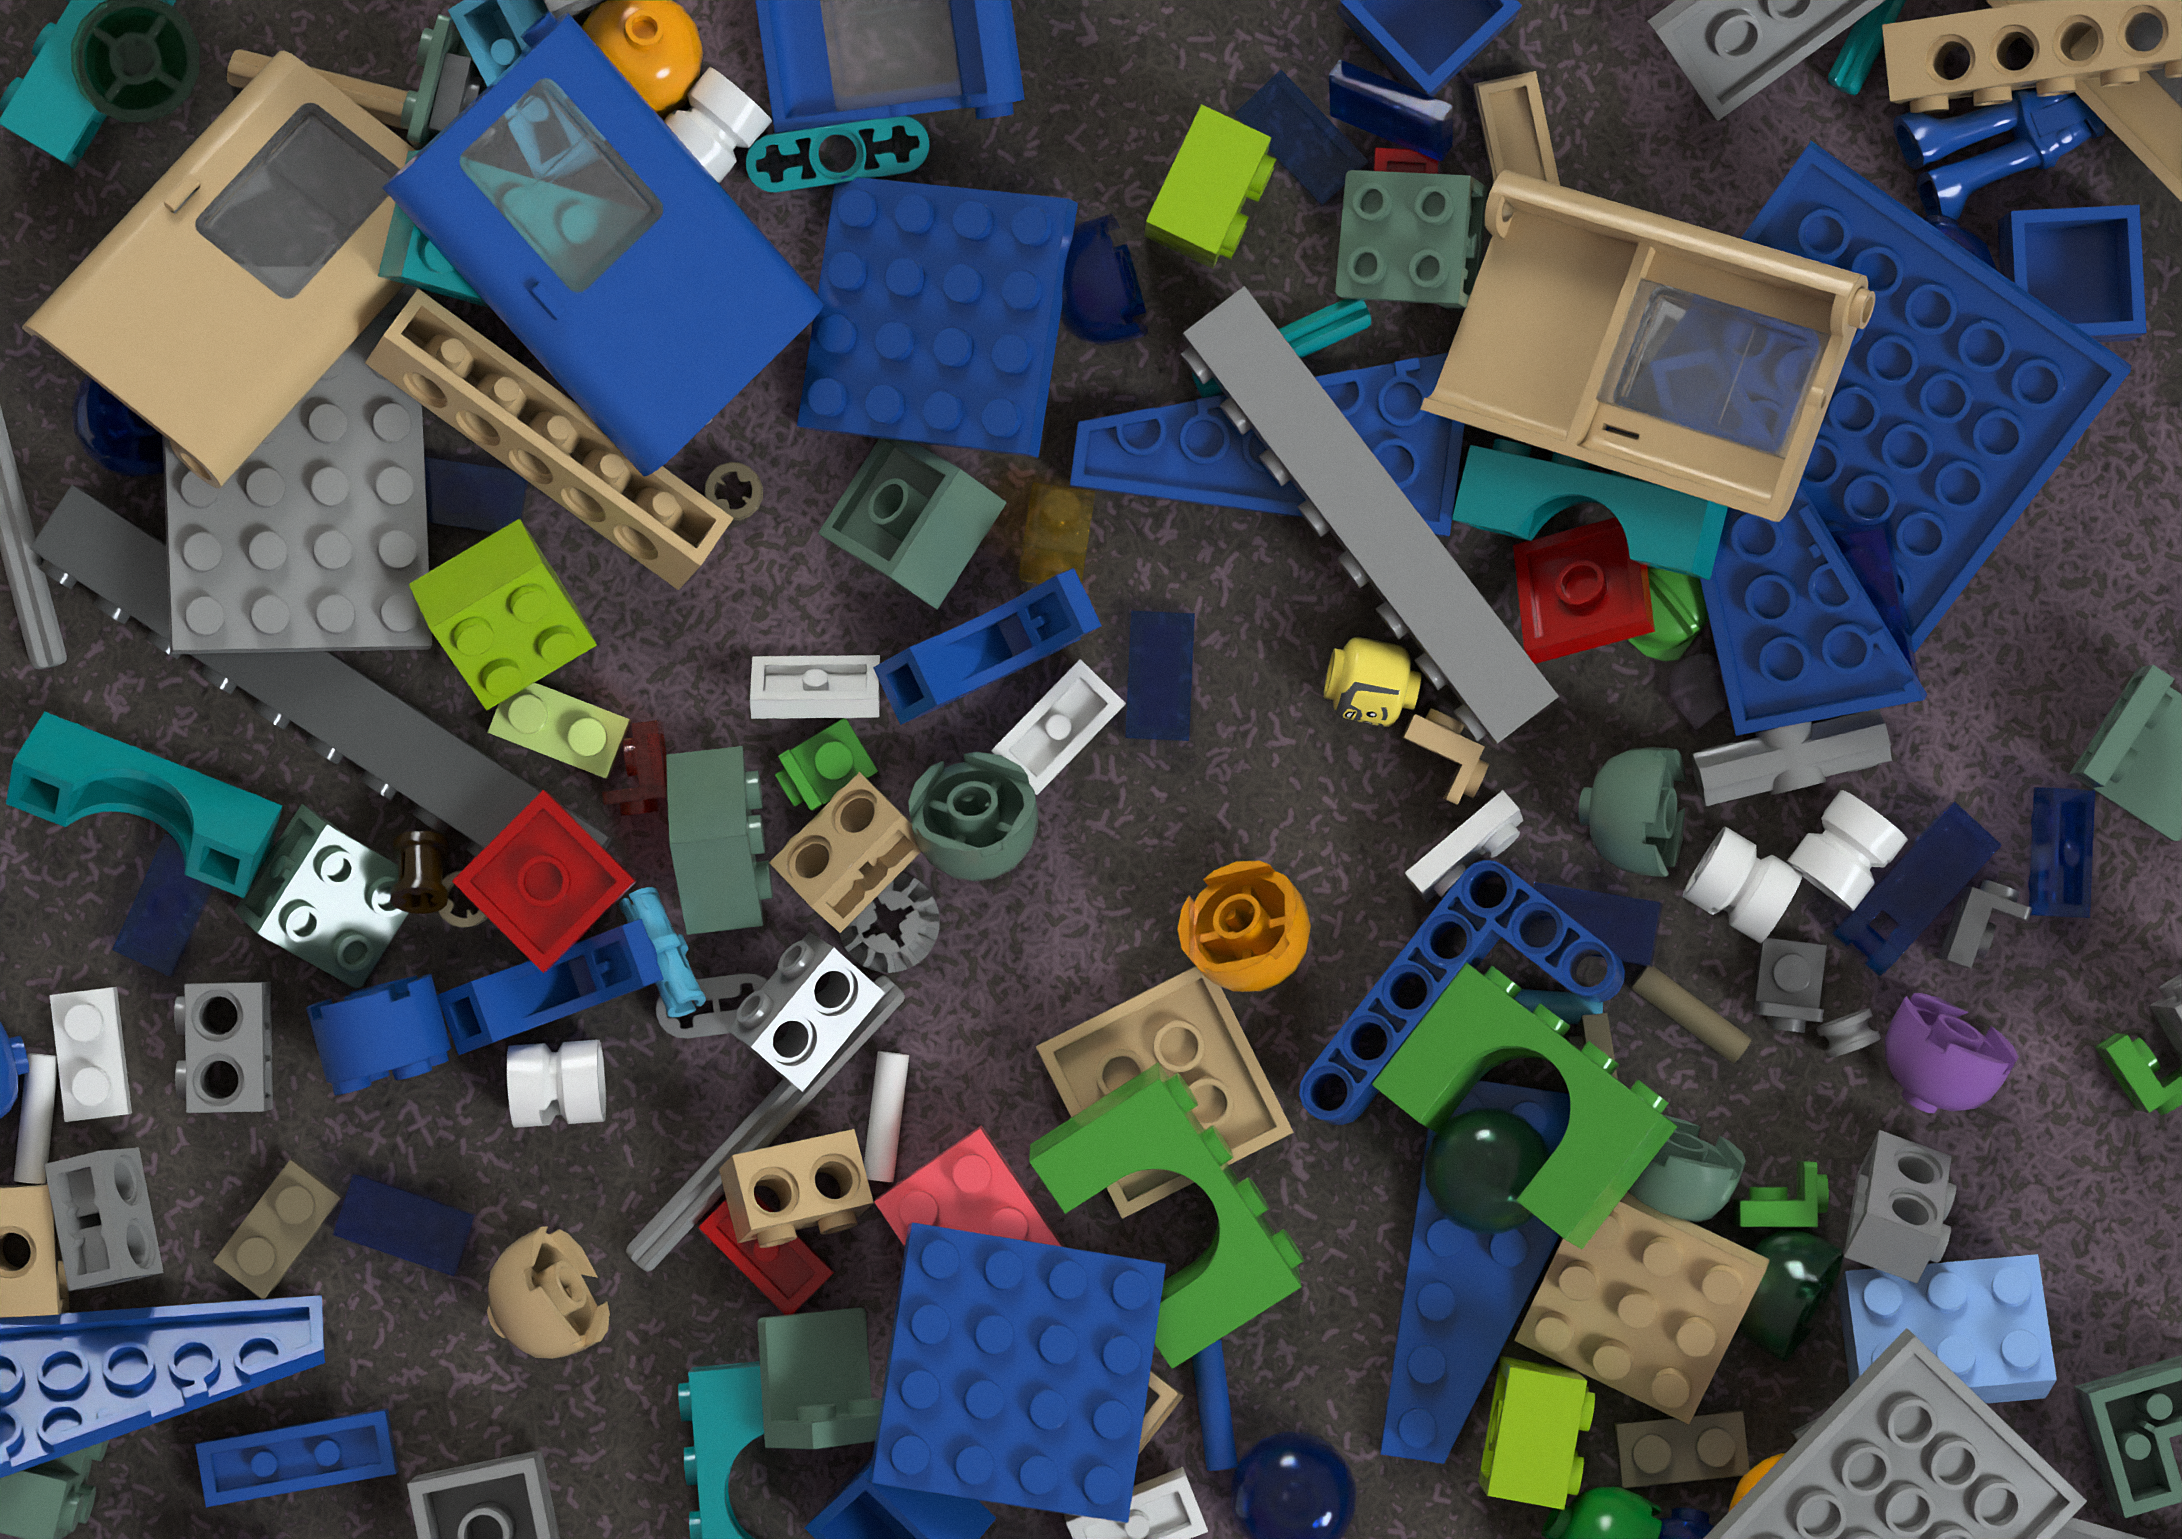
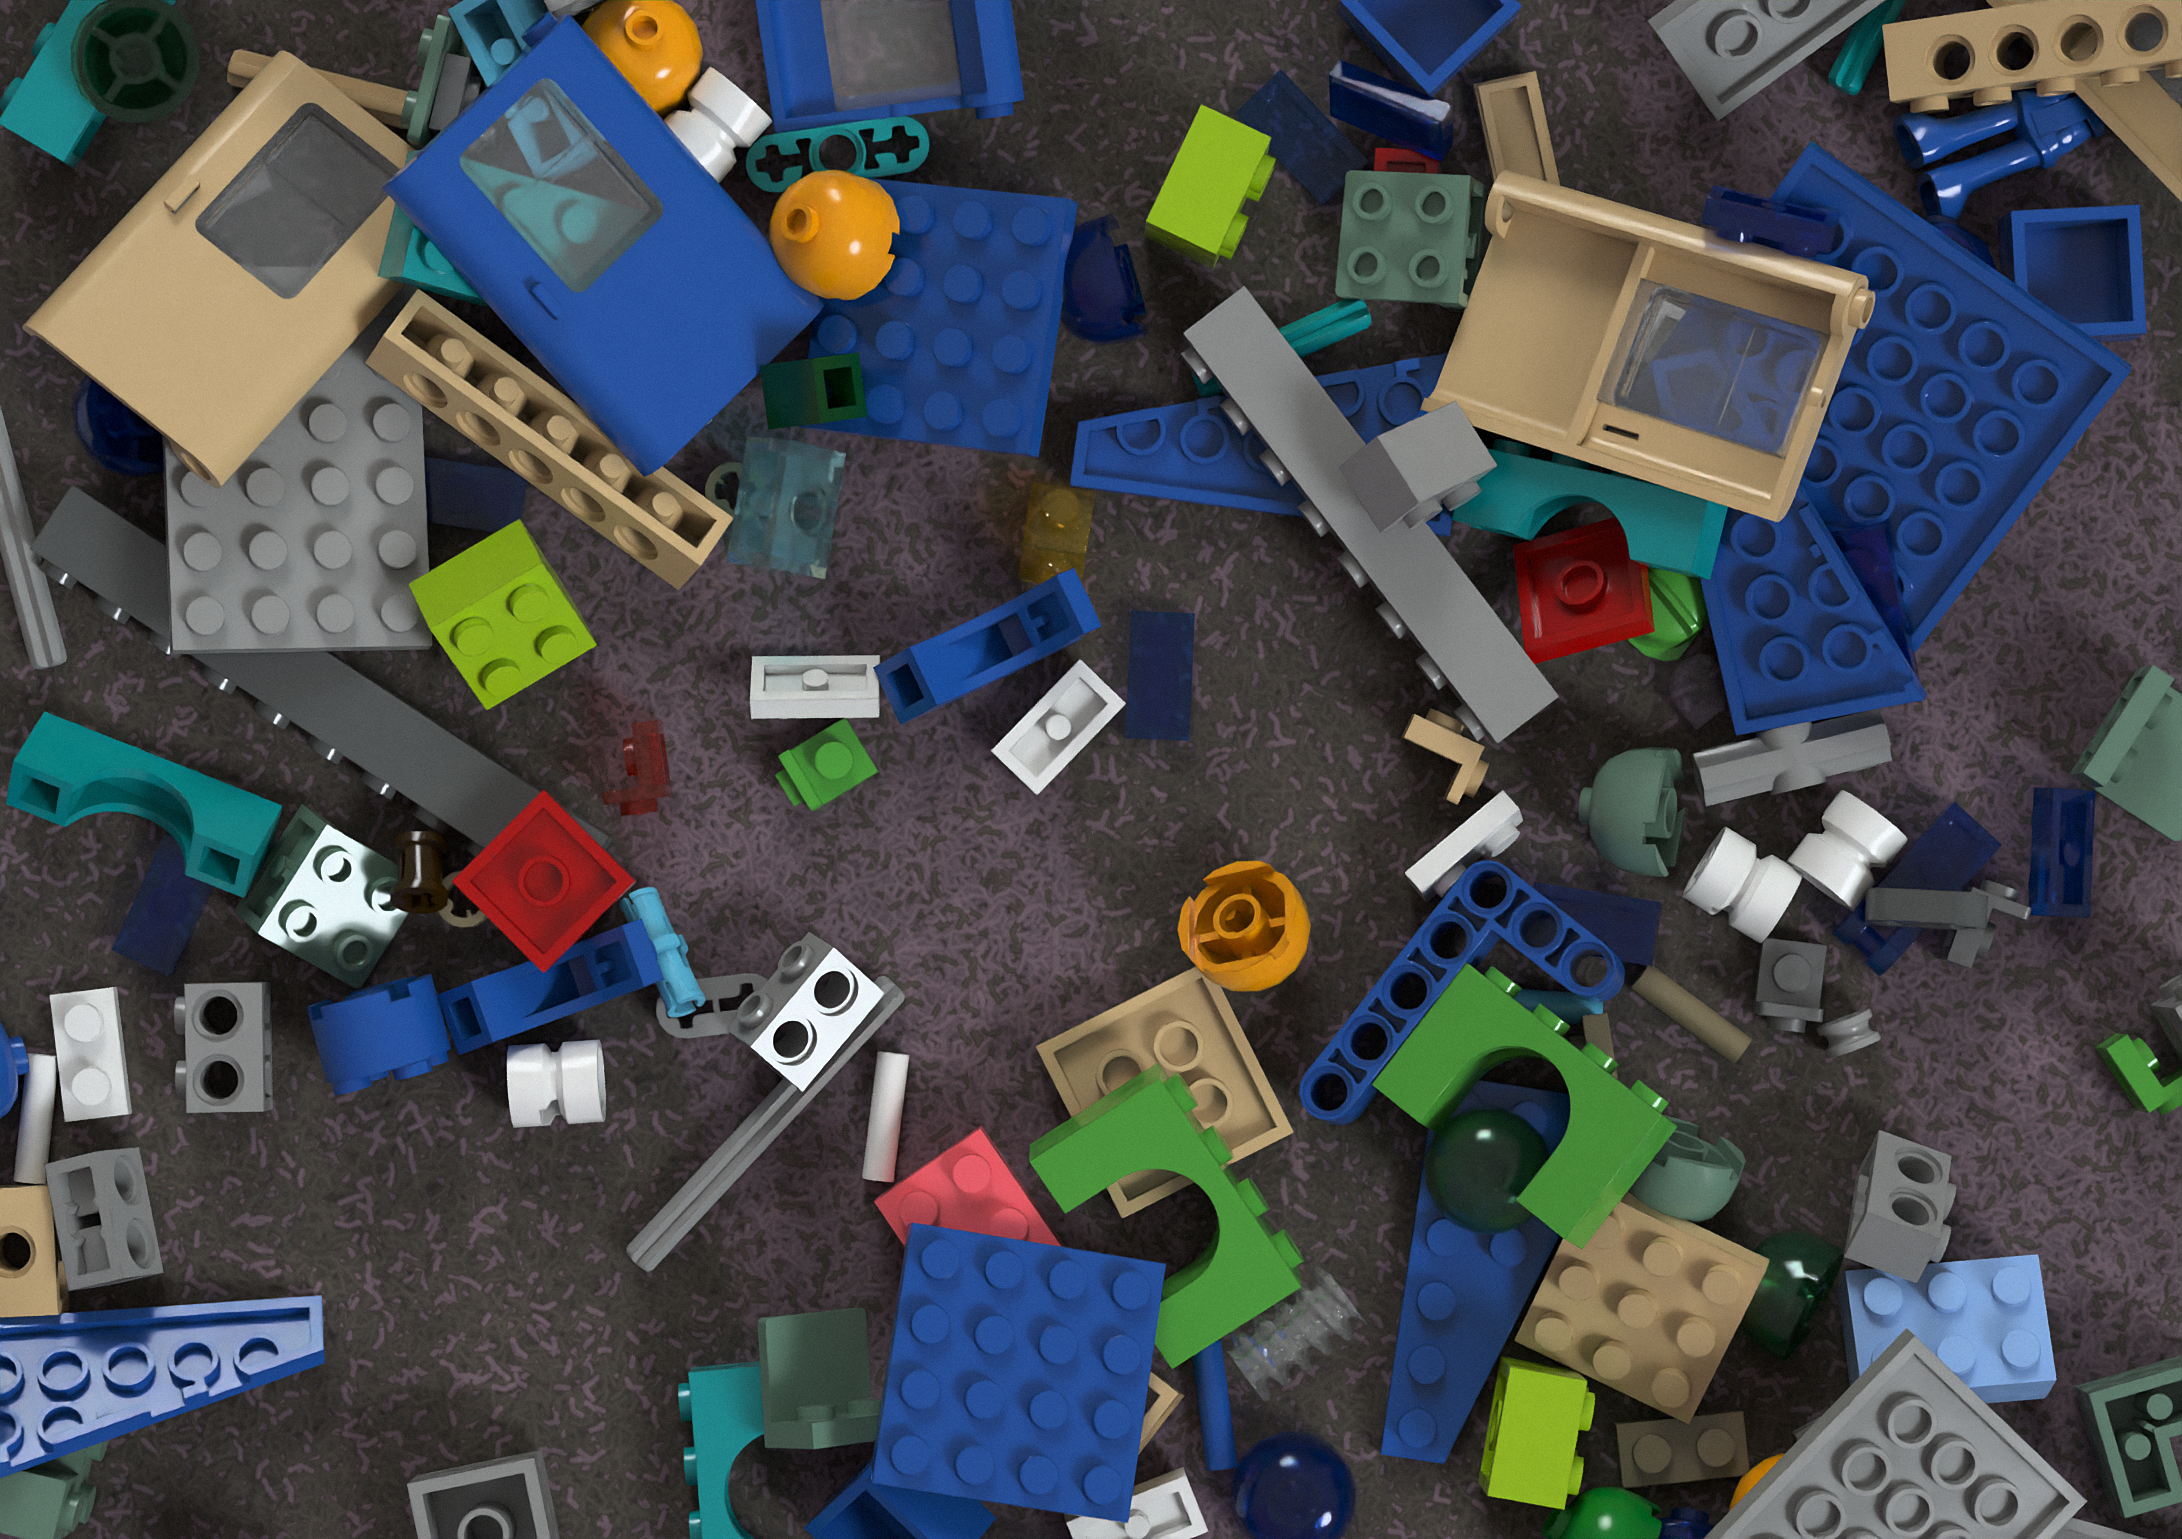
(278, 1229): dark tan plate -> none
(297, 1457): blue plate -> none
(404, 1224): clear blue plate -> none
(542, 1298): tan cylinder -> none
(561, 728): yellowish green plate -> none
(717, 839): sand green brick -> none
(782, 1272): red plate -> none
(786, 507): none -> clear light blue brick
(791, 1174): tan brick -> none
(813, 391): none -> dark green brick
(834, 233): none -> light orange cylinder
(848, 852): tan brick -> none
(913, 518): sand green slope -> none
(918, 930): light grey gear -> none
(974, 816): sand green cylinder -> none
(1293, 1332): none -> clear piece
(1371, 681): light yellow head -> none
(1418, 468): none -> light grey brick
(1745, 215): none -> clear blue plate
(1771, 1207): bright green bracket -> none
(1926, 909): none -> dark grey beam
(1943, 1057): medium lavender cylinder -> none

